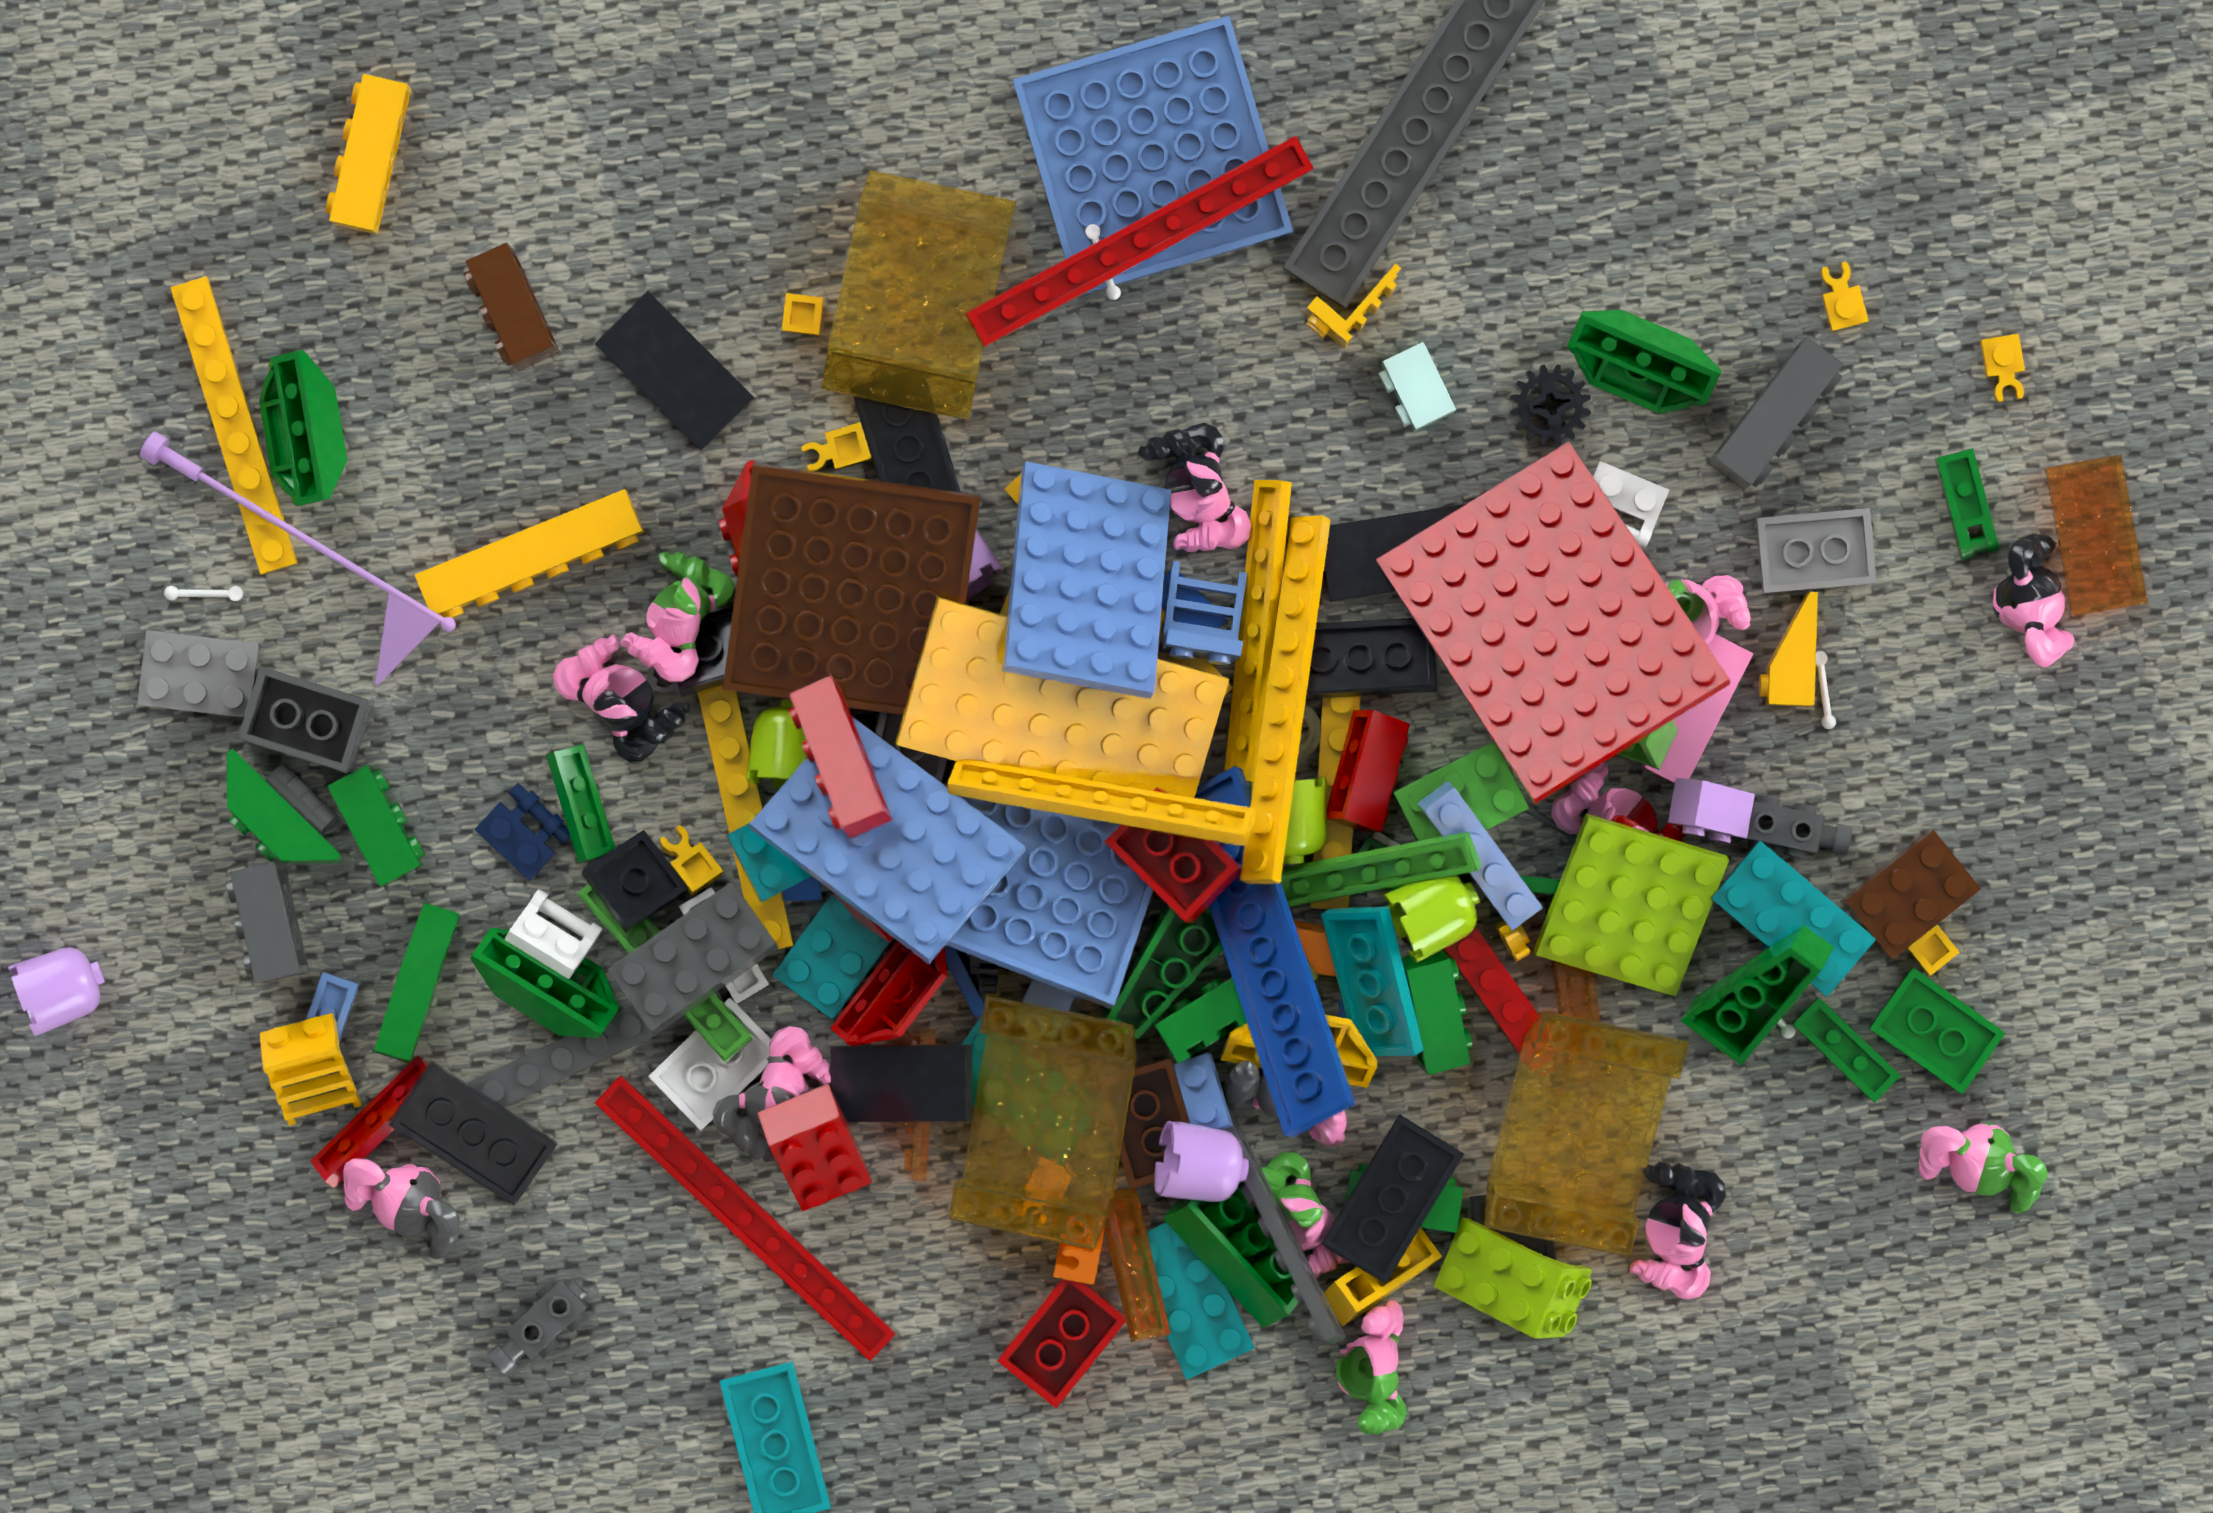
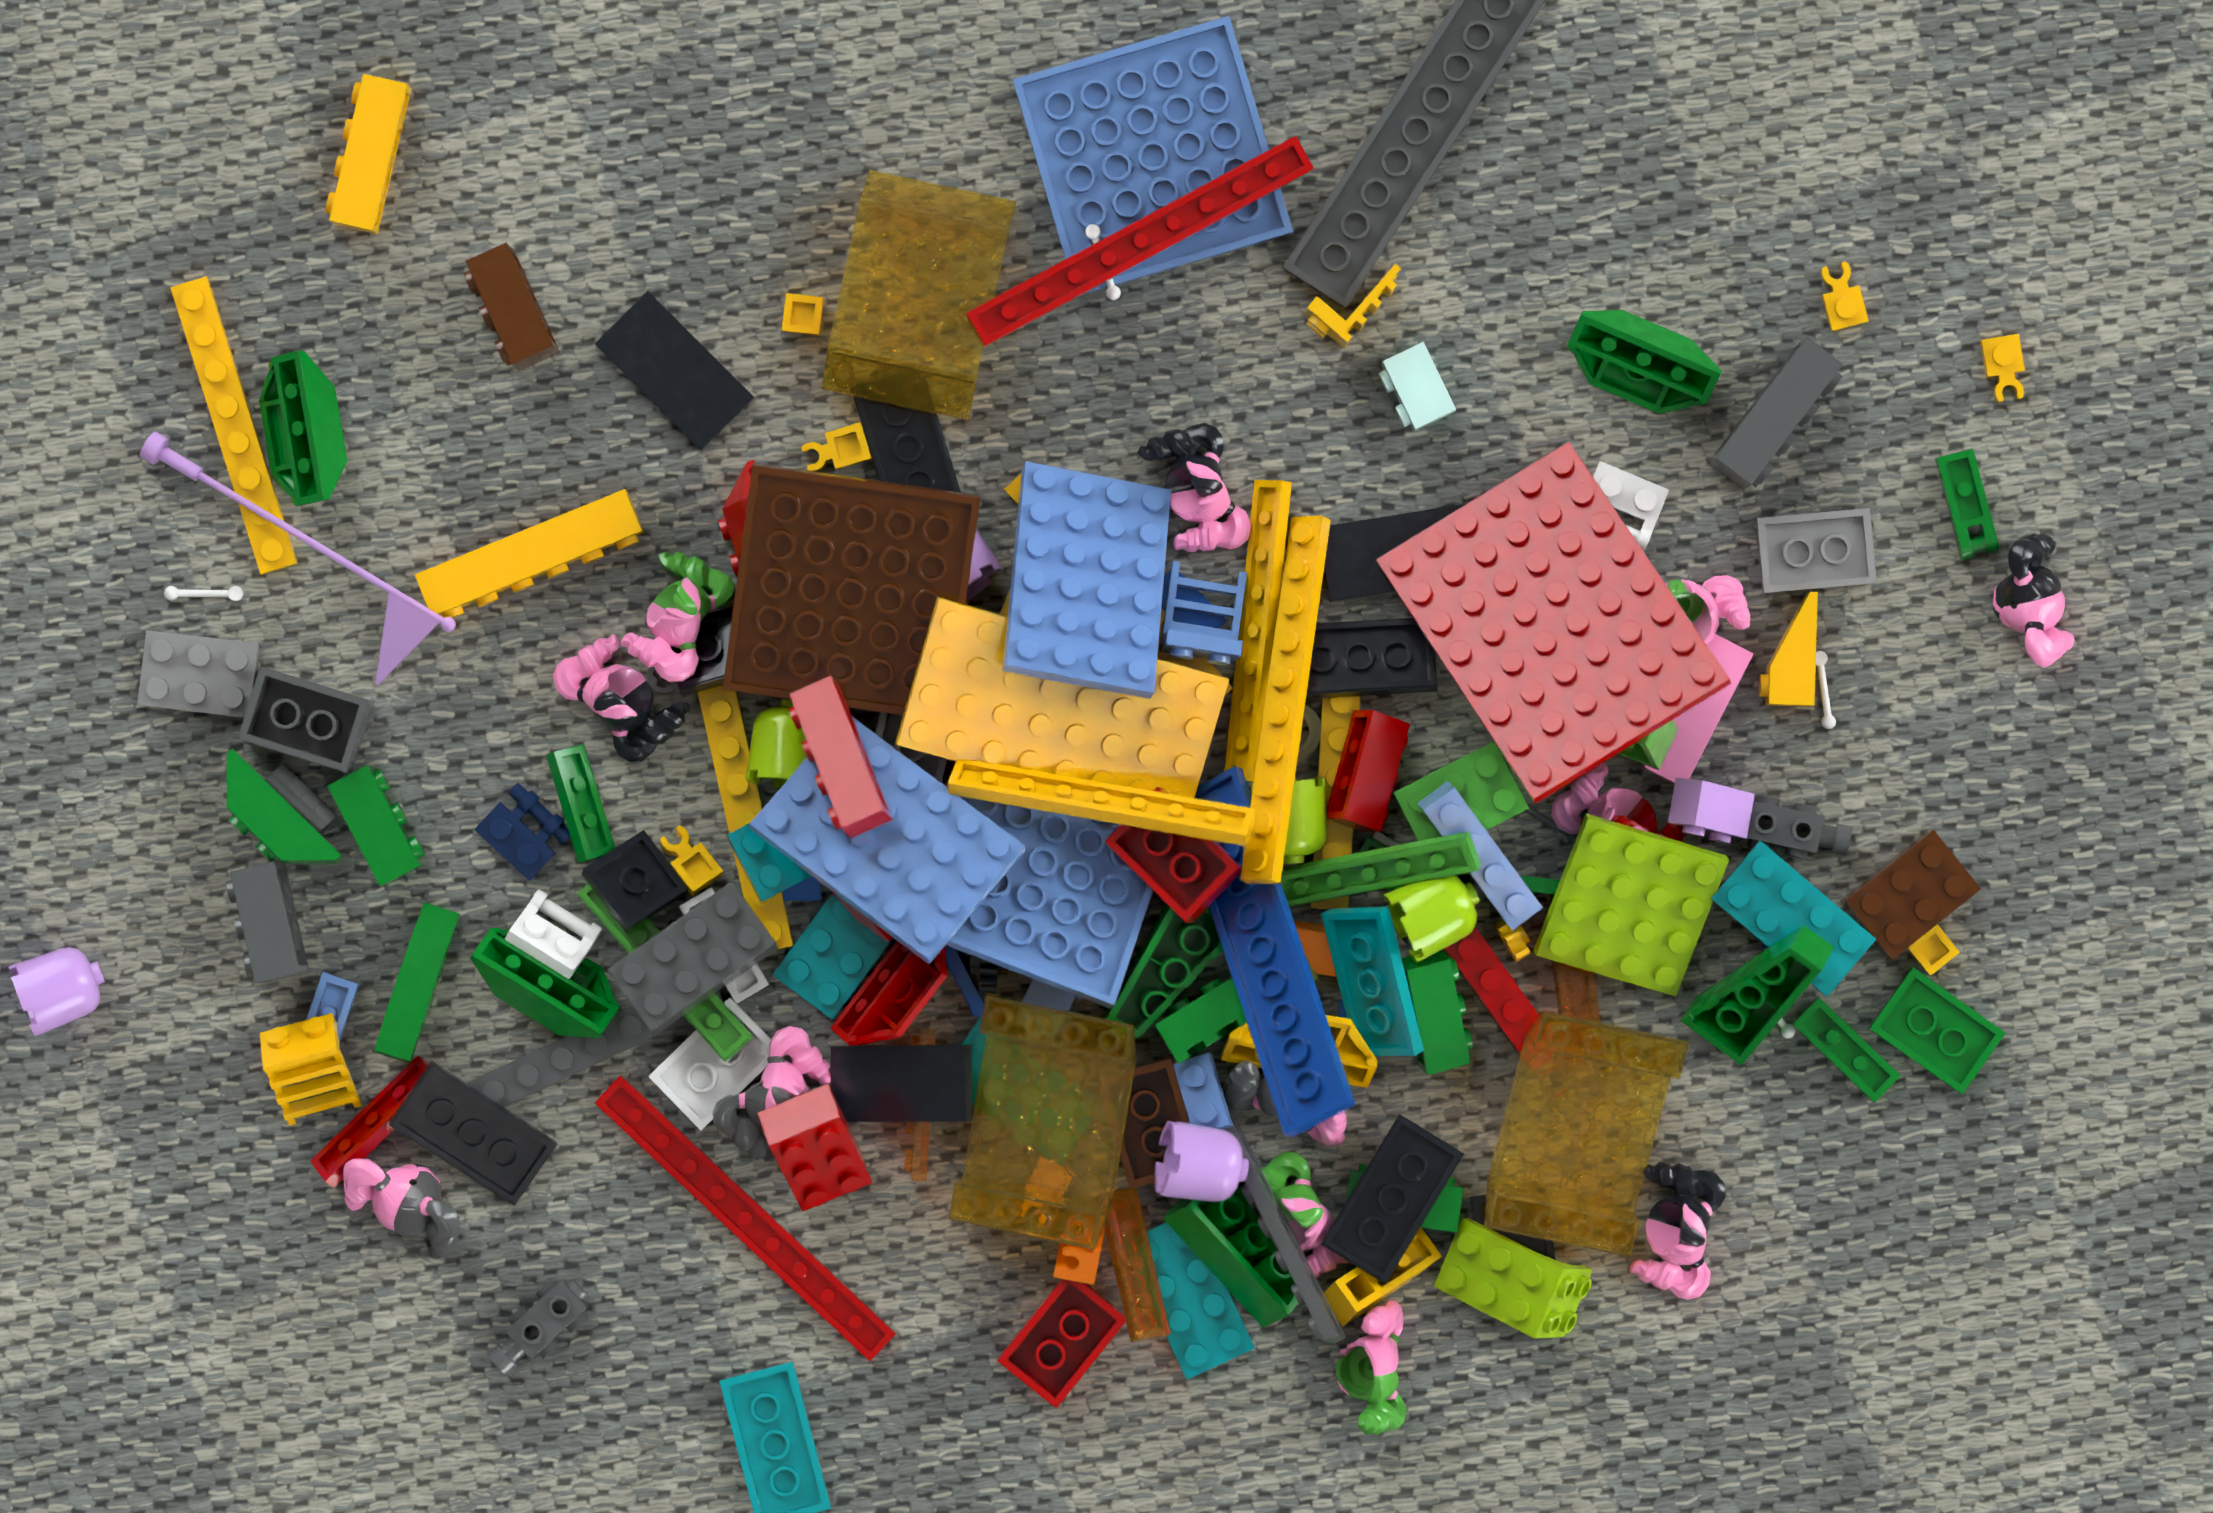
(1552, 422): black gear -> none
(1981, 1165): hair -> none
(2096, 535): clear orange plate -> none

